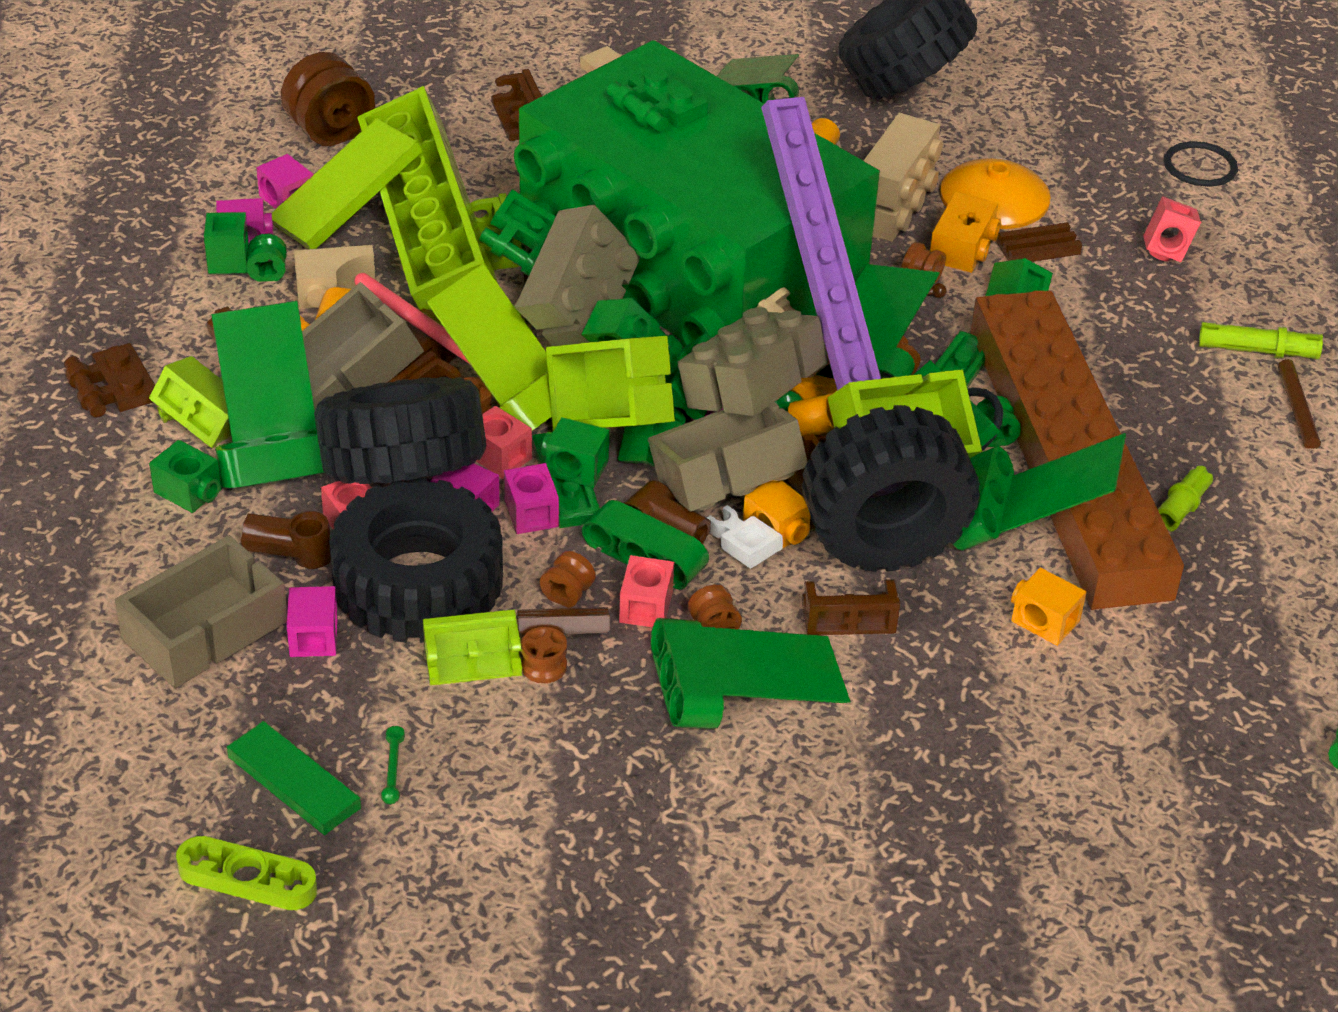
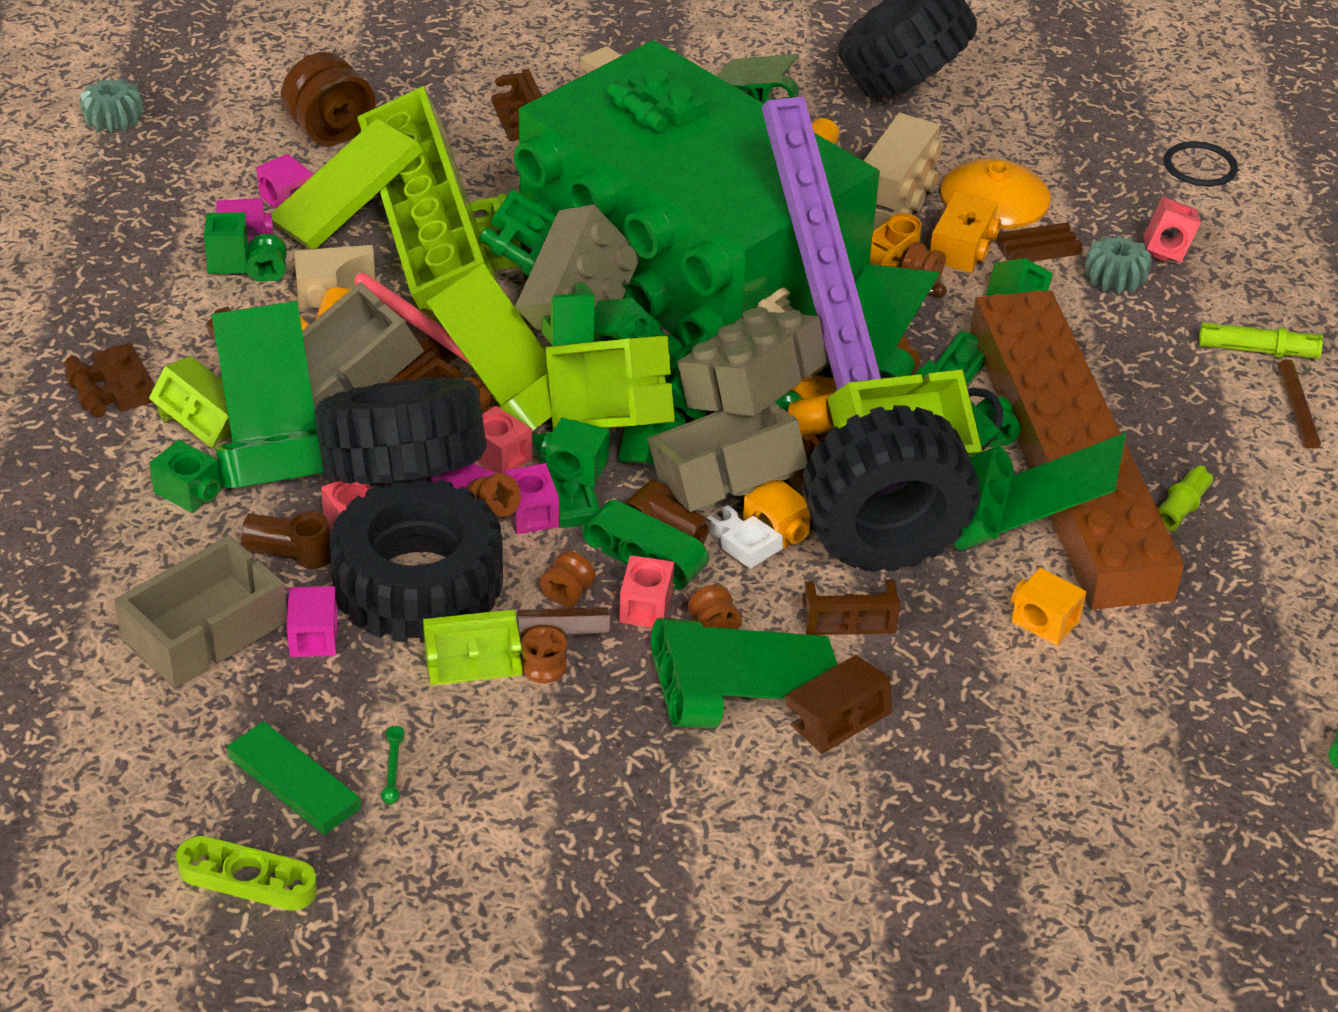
(111, 105): none -> sand green gear
(500, 487): none -> dark orange wheel
(571, 317): none -> green panel
(840, 703): none -> reddish brown hinge
(893, 239): none -> light orange piece
(1118, 264): none -> sand green gear

